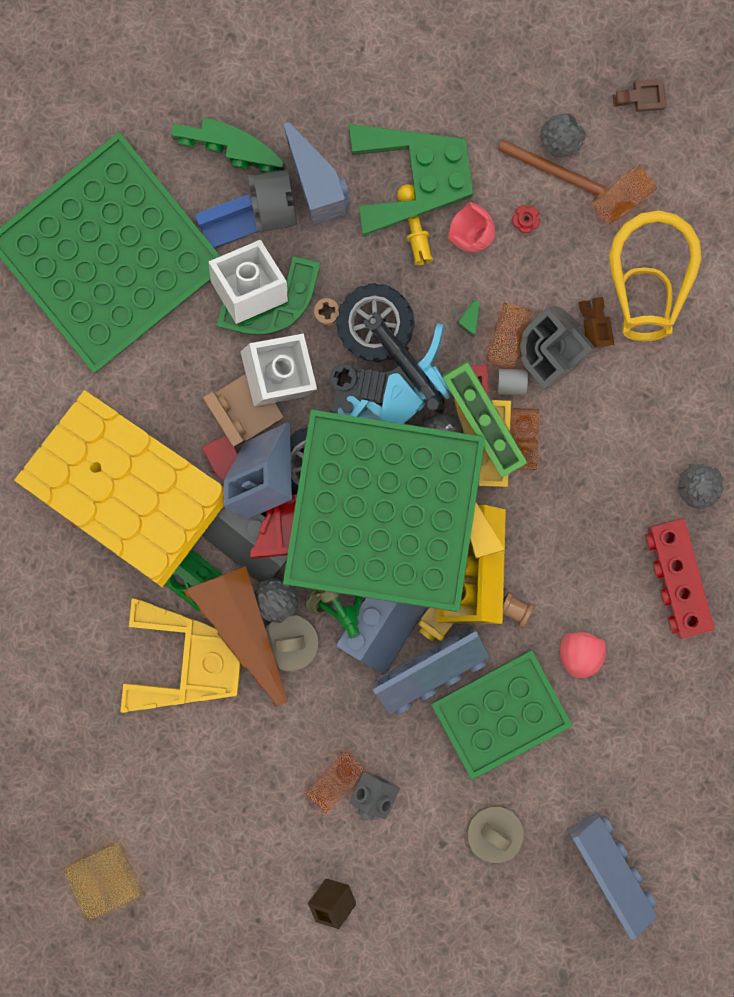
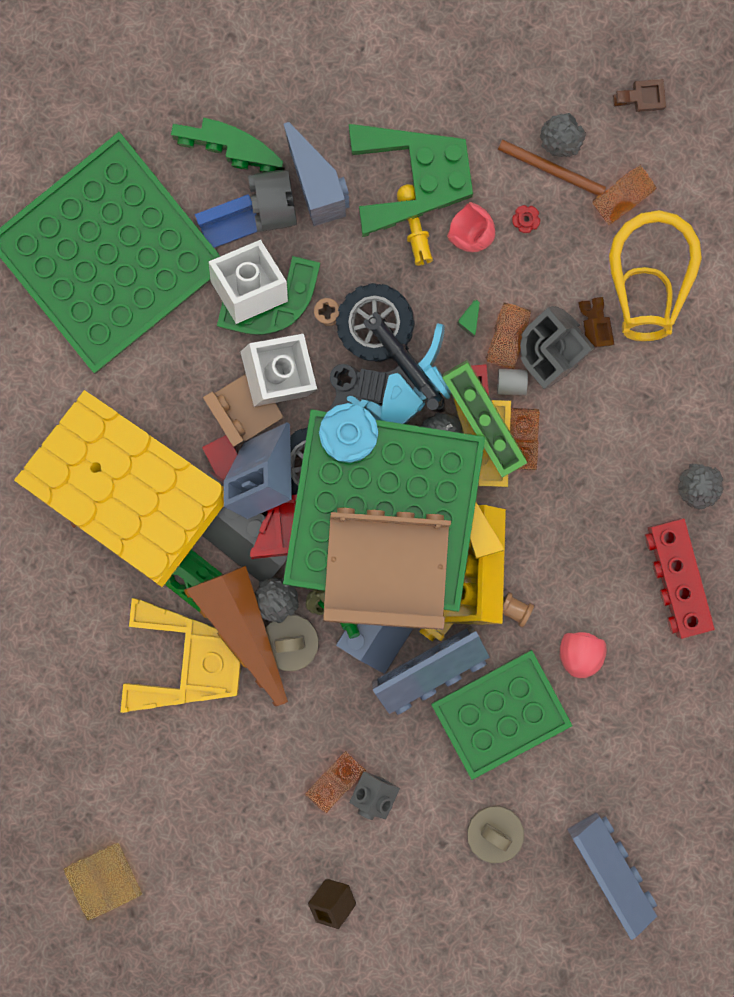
(348, 433): none -> medium azure tile
(386, 569): none -> medium nougat panel

